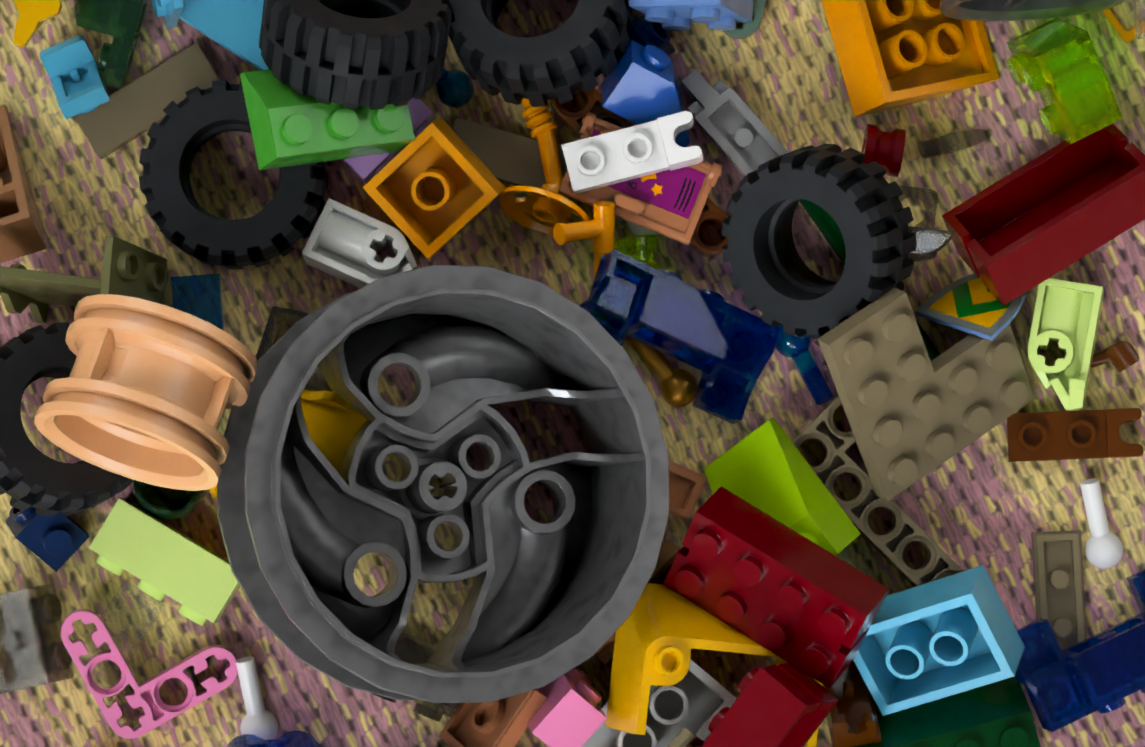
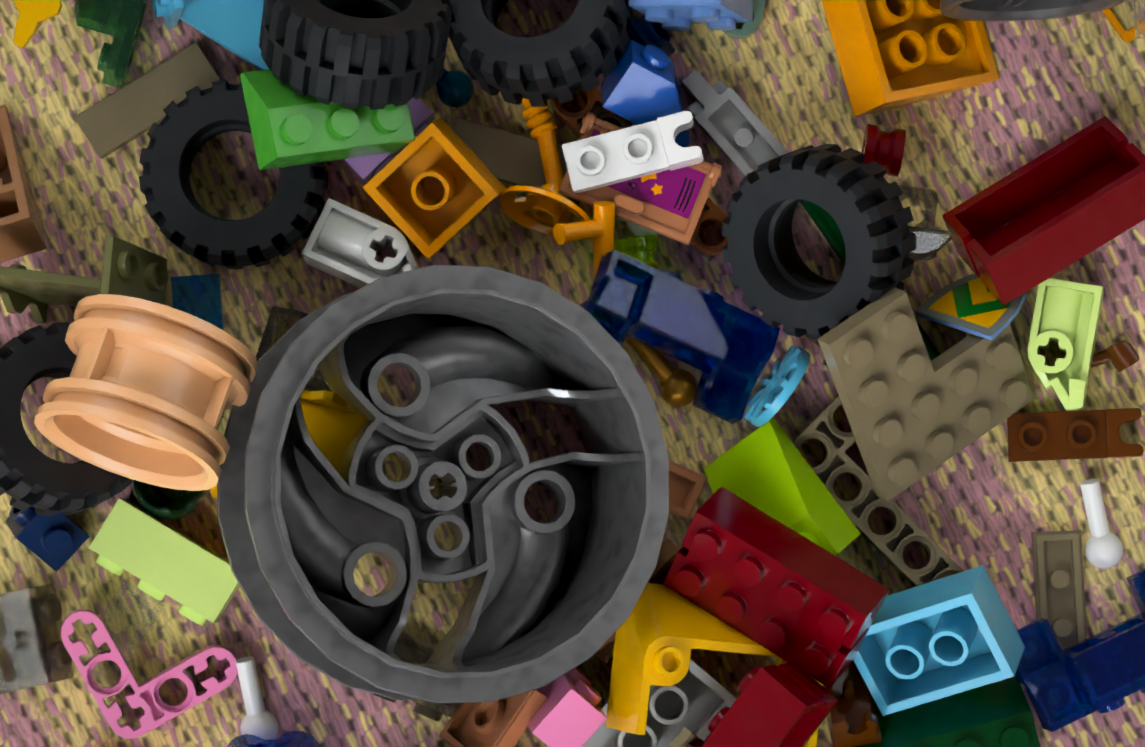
(74, 76): medium azure bracket -> none
(778, 386): none -> medium azure wheel
(798, 350): clear blue bar -> none
(953, 142): clear smoke helmet -> none
(1068, 76): clear neon green brick -> none

